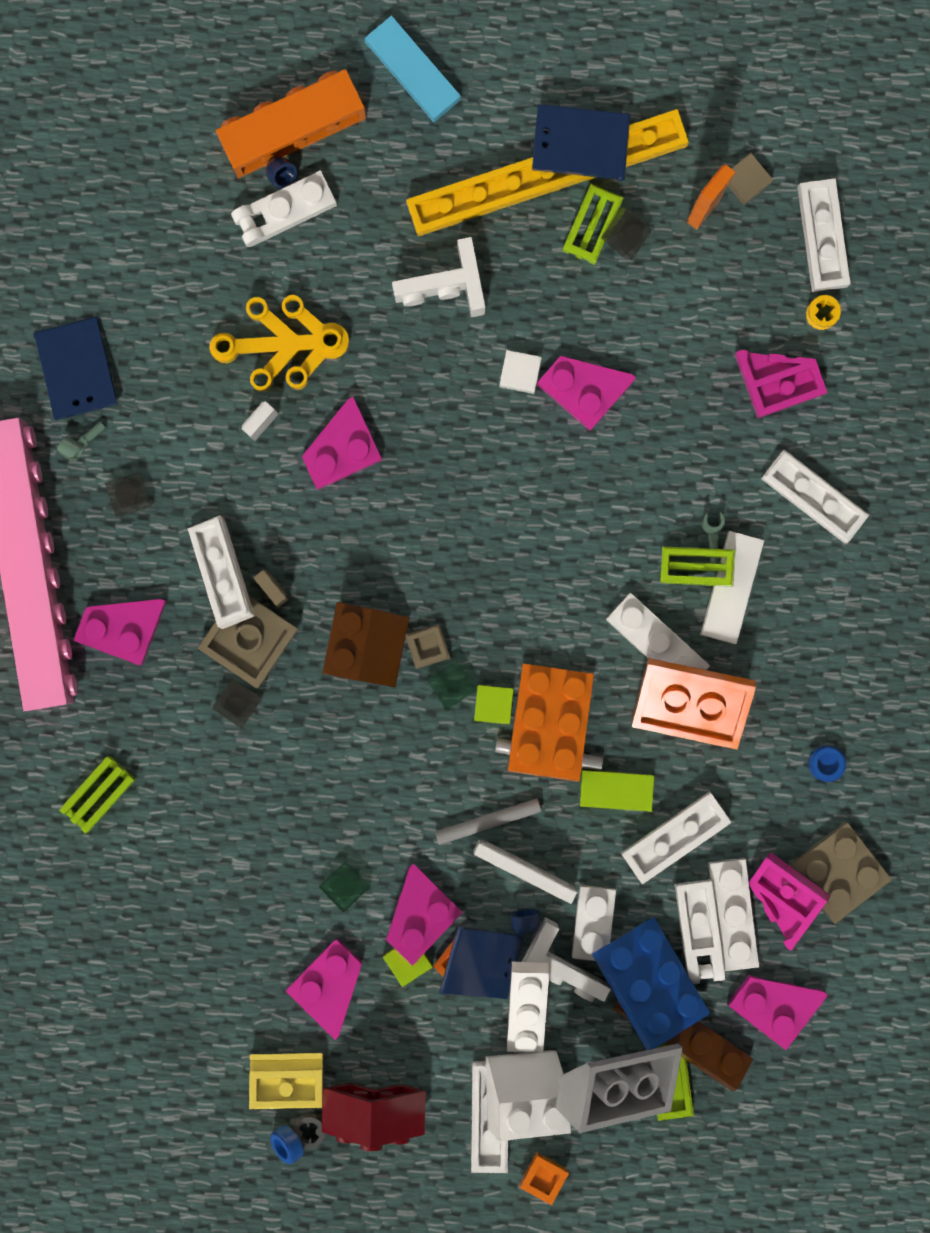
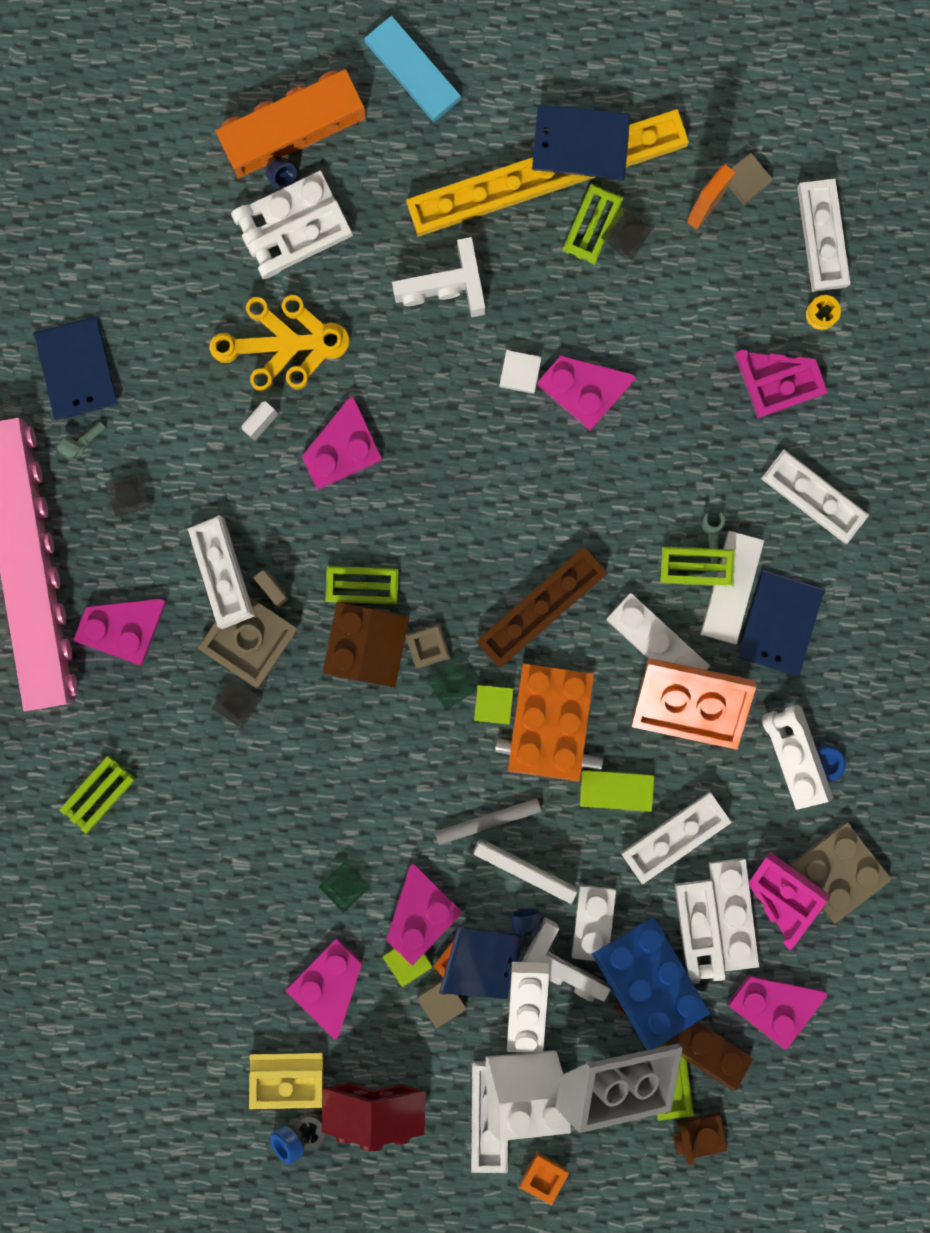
(300, 239): none -> white plate
(393, 586): none -> lime tile
(440, 1007): none -> dark tan tile
(541, 607): none -> reddish brown plate
(699, 1137): none -> reddish brown bracket
(780, 623): none -> dark blue container
(798, 757): none -> white plate

